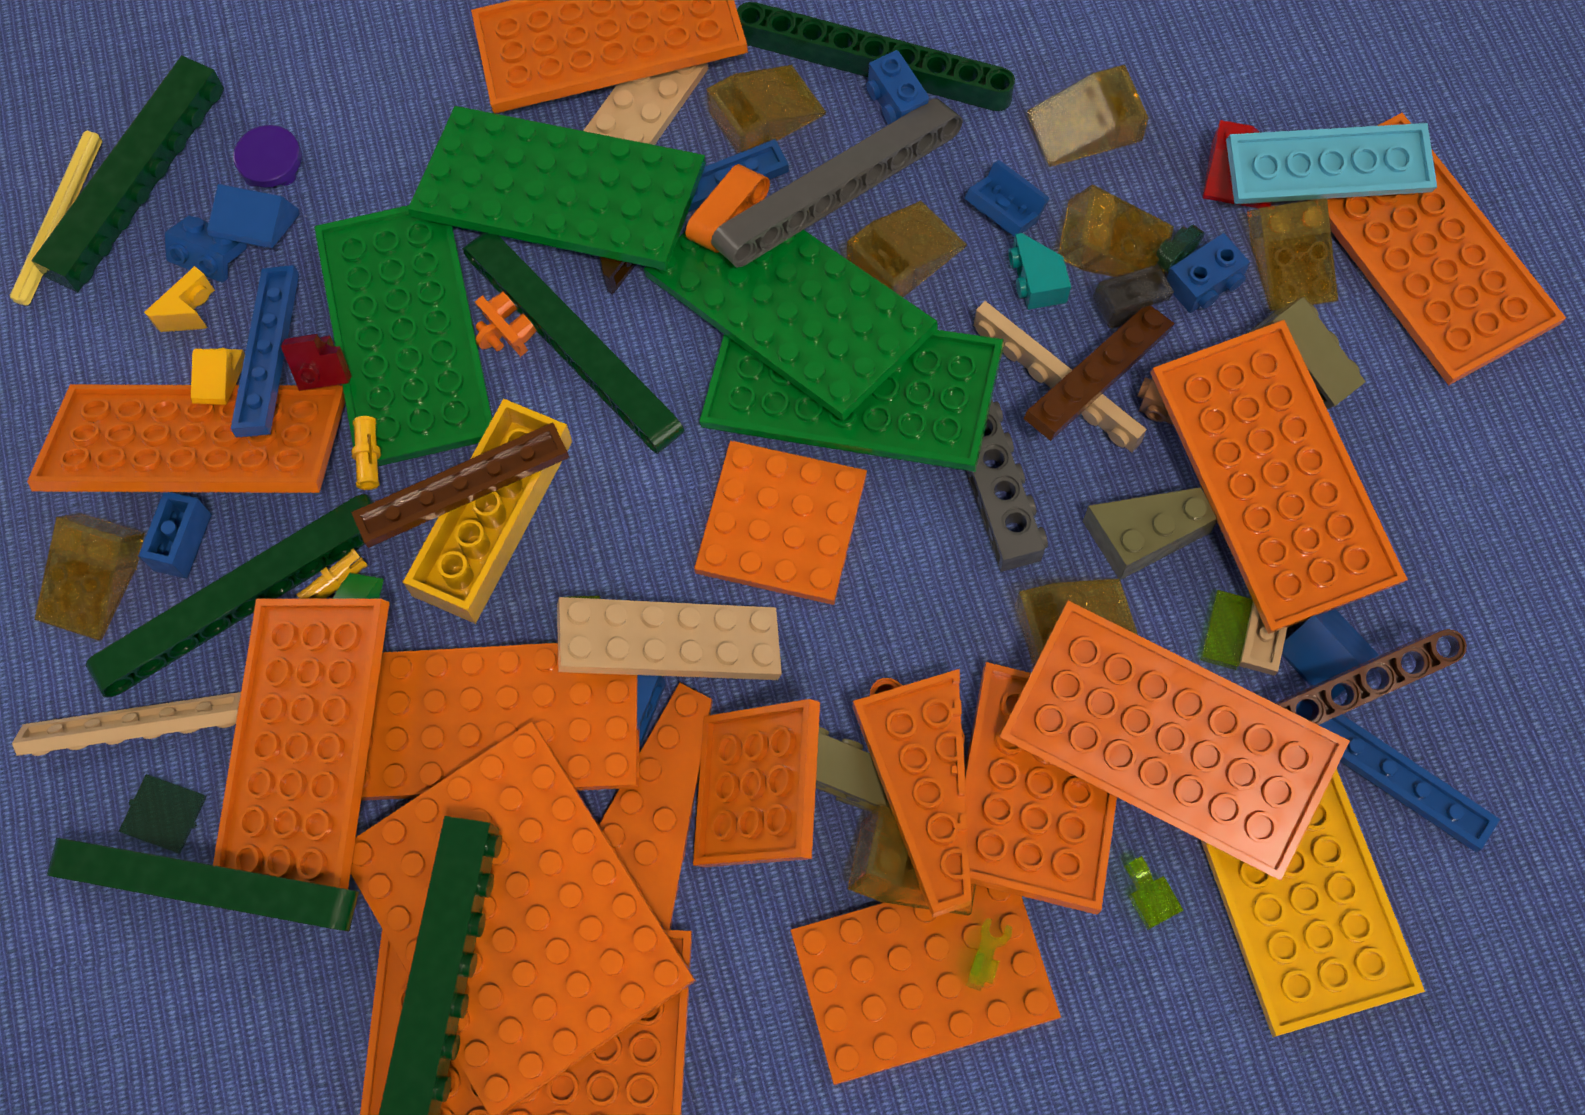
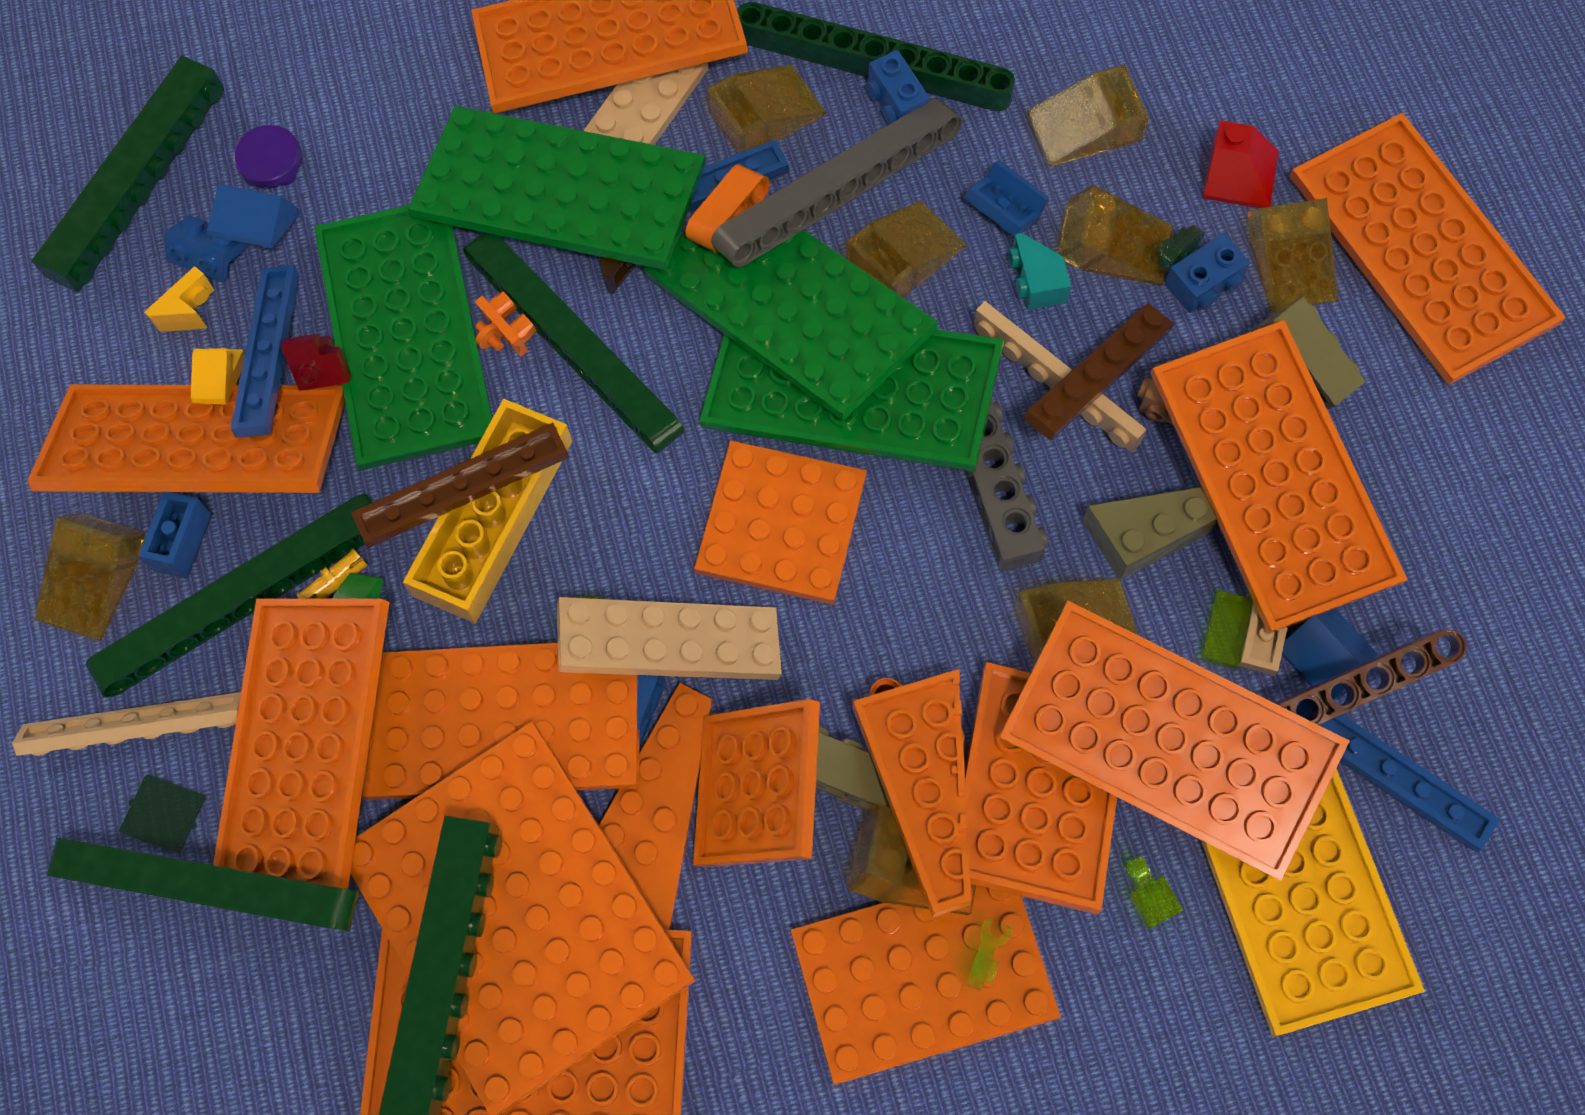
(65, 196): light yellow axle -> none
(366, 453): yellow pin -> none
(1124, 295): clear smoke plate -> none
(1331, 163): medium azure plate -> none

